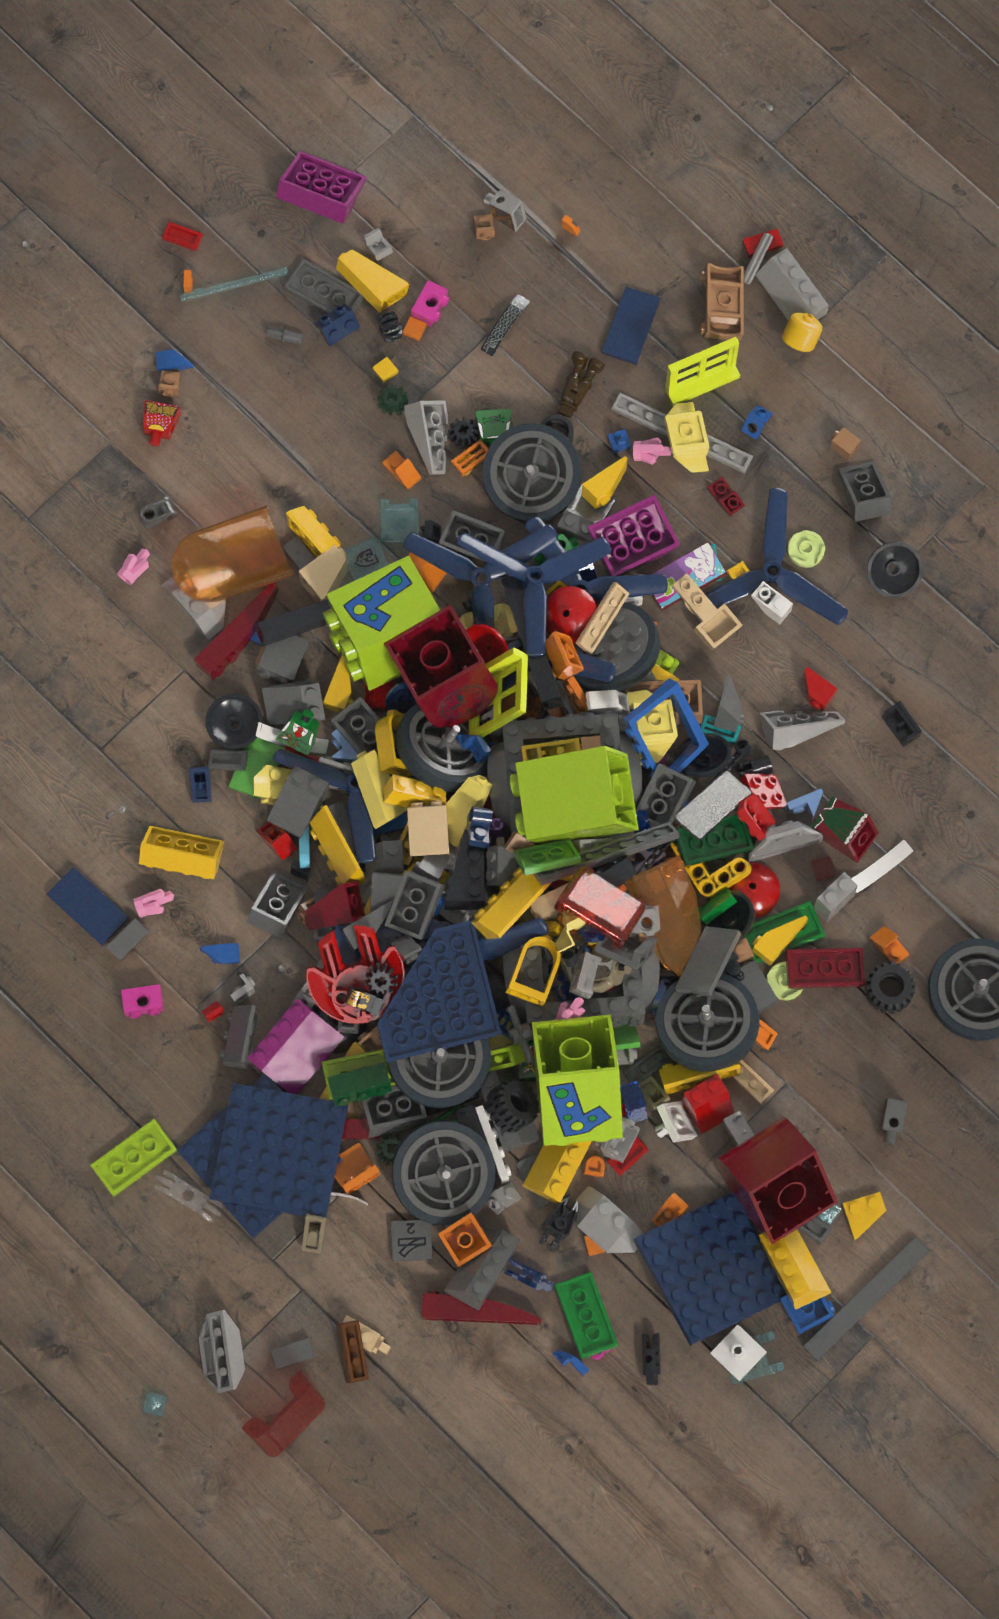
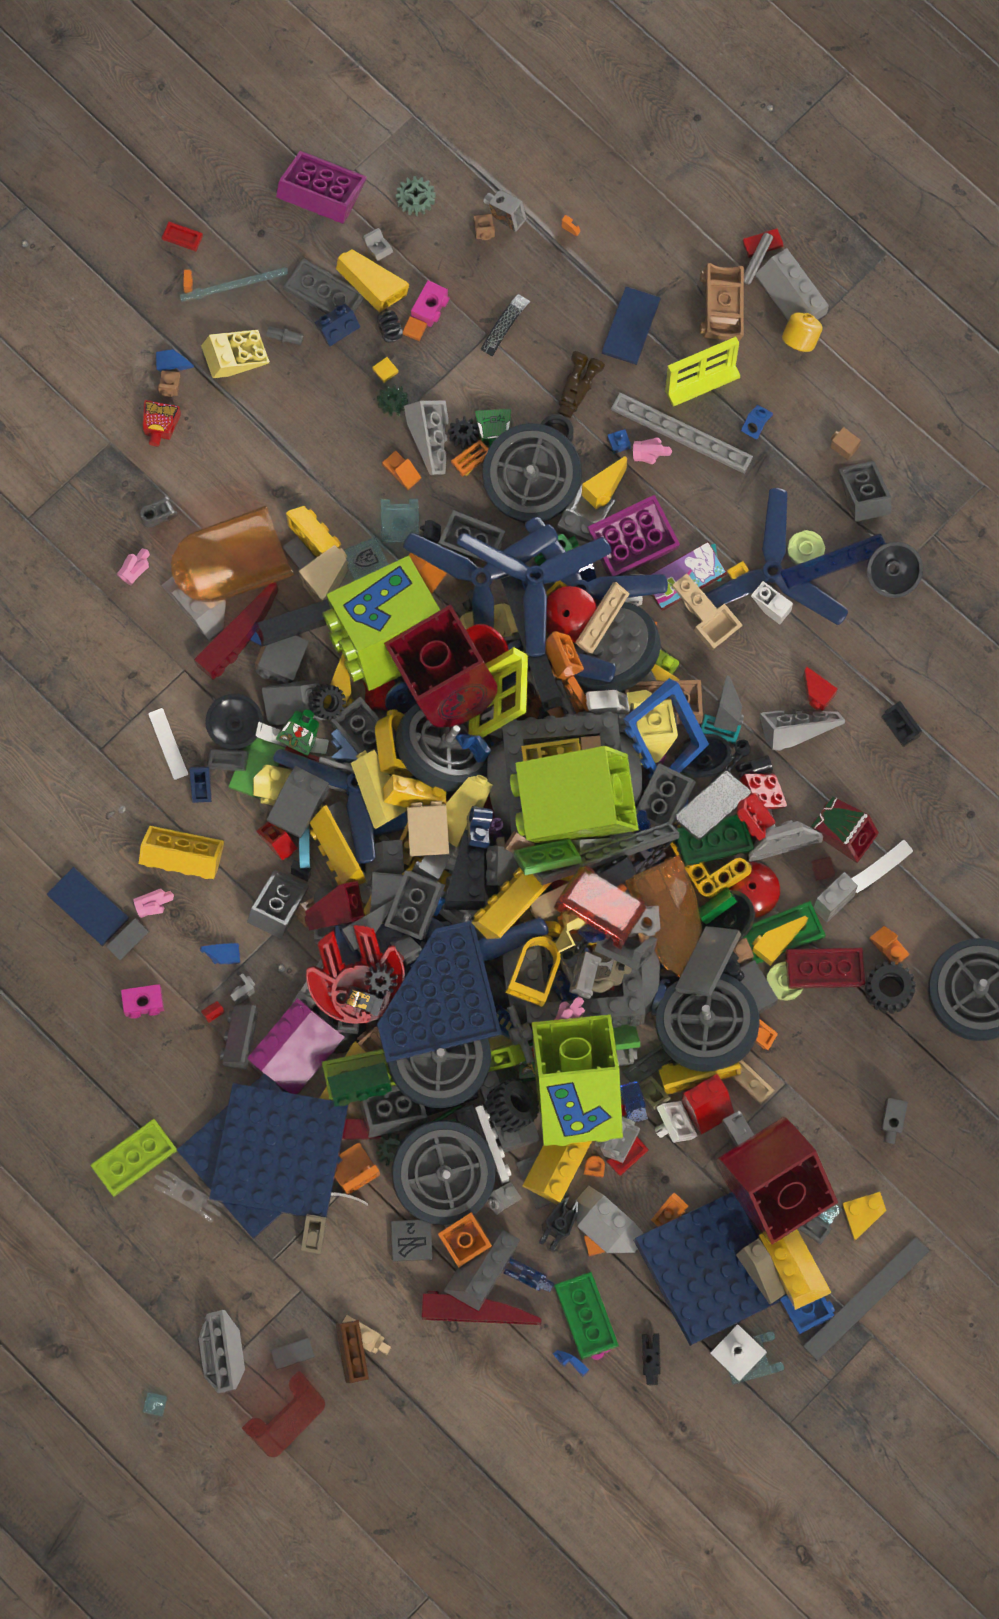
(168, 744): none -> white sticker
(234, 353): none -> light yellow slope
(336, 701): none -> black tyre
(414, 187): none -> sand green gear
(687, 436): light yellow piece -> none
(725, 497): dark red slope -> none
(762, 1270): none -> dark tan slope
(809, 801): medium blue slope -> none
(831, 562): none -> clear blue tile

